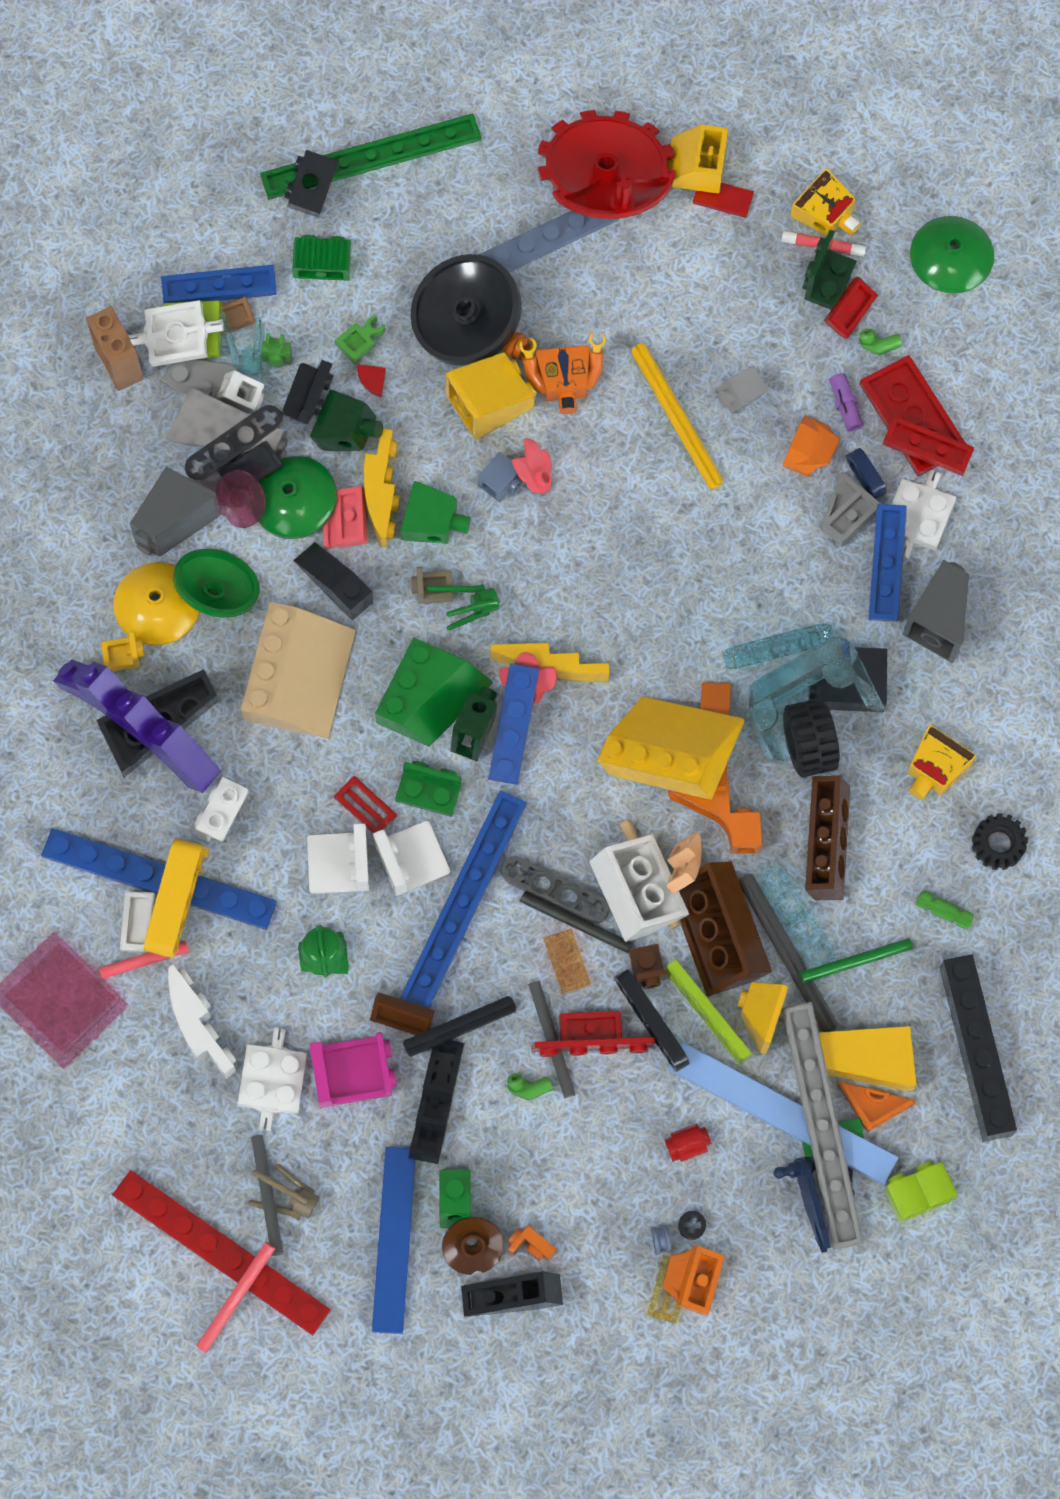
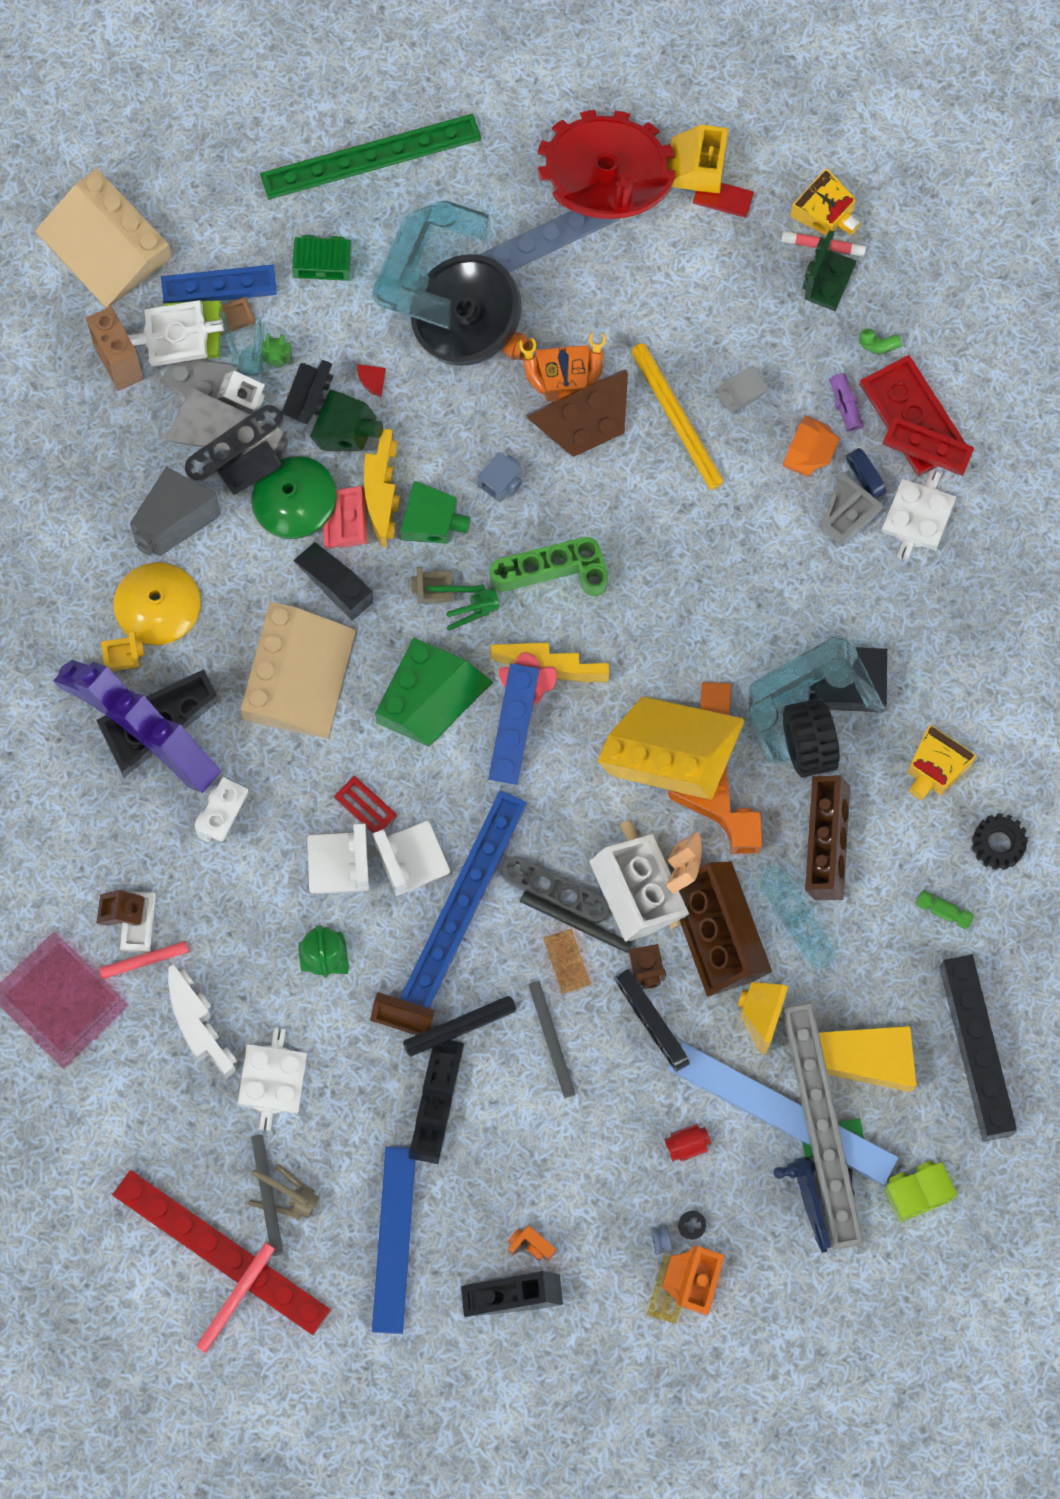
(103, 239): none -> tan slope
(120, 907): none -> reddish brown bracket
(147, 876): blue plate -> none
(174, 897): yellow beam -> none
(216, 583): green dish -> none
(231, 498): clear pink dish -> none
(315, 166): black brick -> none
(352, 1070): dark pink panel -> none
(358, 341): bright green plate -> none
(401, 284): none -> clear light blue windscreen
(429, 788): green bracket -> none
(454, 1196): green torso -> none
(475, 721): dark green torso -> none
(476, 1257): reddish brown dish -> none
(489, 393): yellow slope -> none
(527, 1090): bright green arm -> none
(534, 468): coral plate -> none
(547, 570): none -> bright green beam
(586, 415): none -> reddish brown wing
(591, 1032): red bracket -> none
(708, 1012): lime tile -> none
(776, 646): clear light blue beam -> none
(787, 951): dark grey axle -> none
(850, 307): red tile -> none
(855, 960): green bar -> none
(874, 1106): orange tile -> none
(887, 562): blue plate -> none
(940, 612): dark grey slope -> none
(950, 268): green dish -> none

